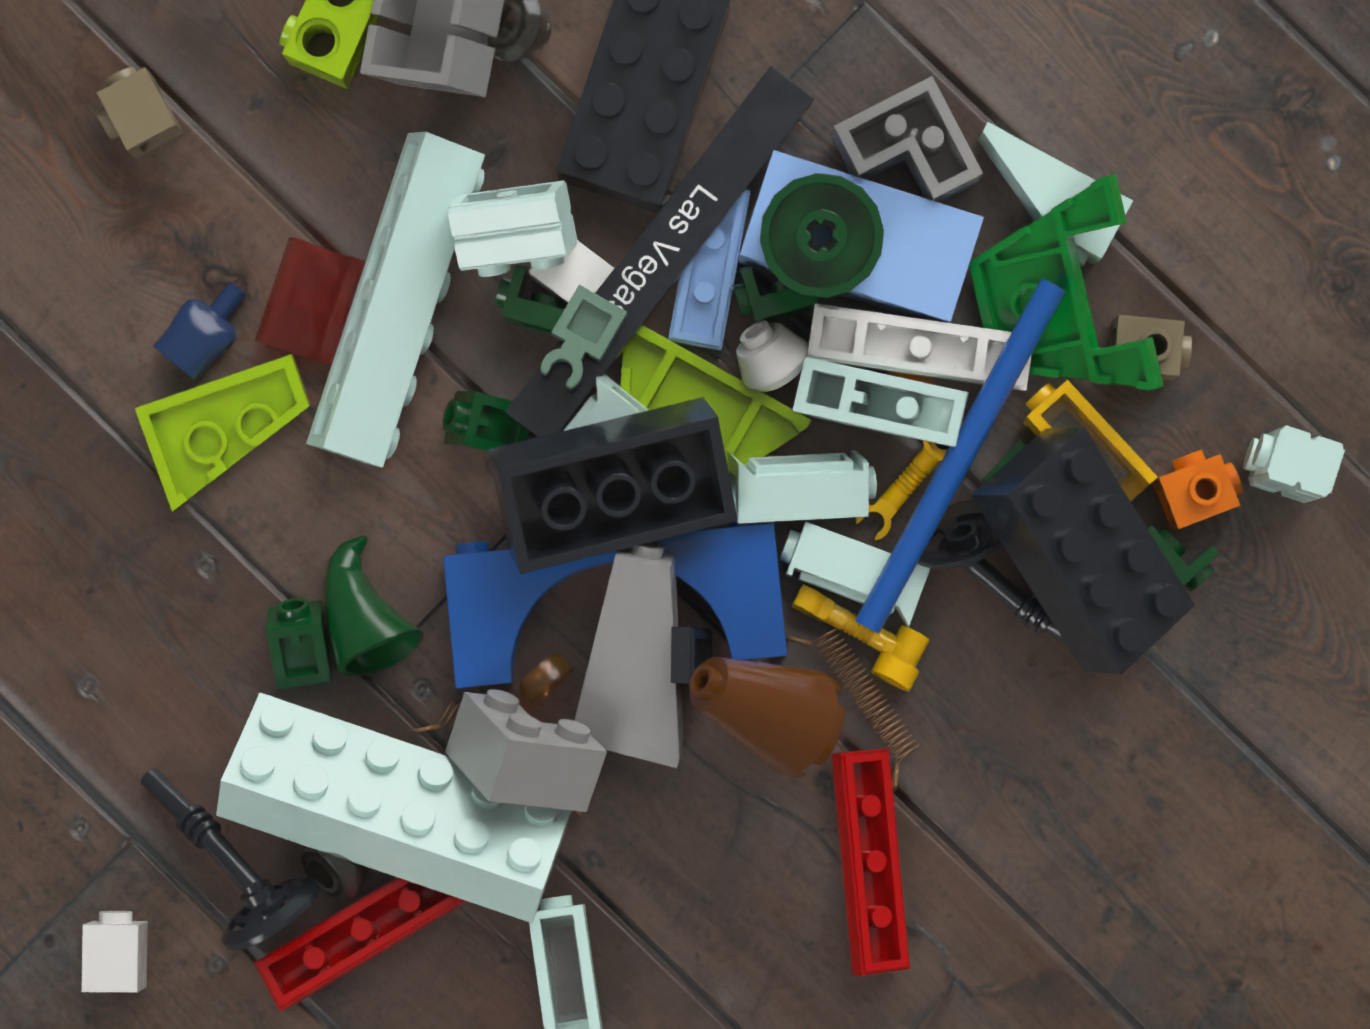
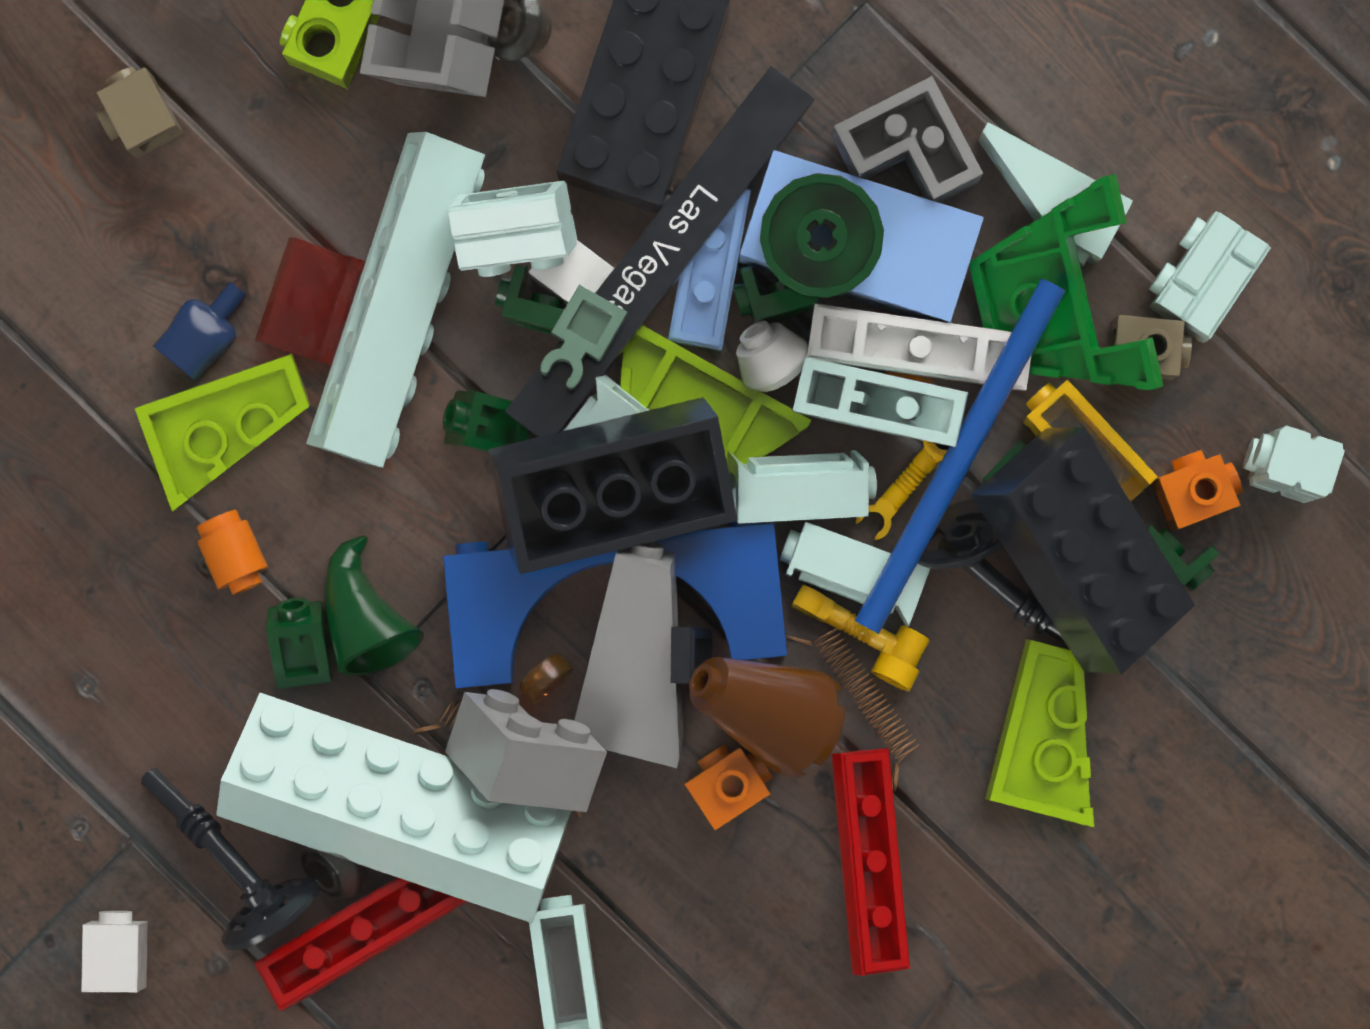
(231, 552): none -> orange brick
(728, 784): none -> orange brick
(1043, 739): none -> lime wing
(1208, 276): none -> light aqua brick

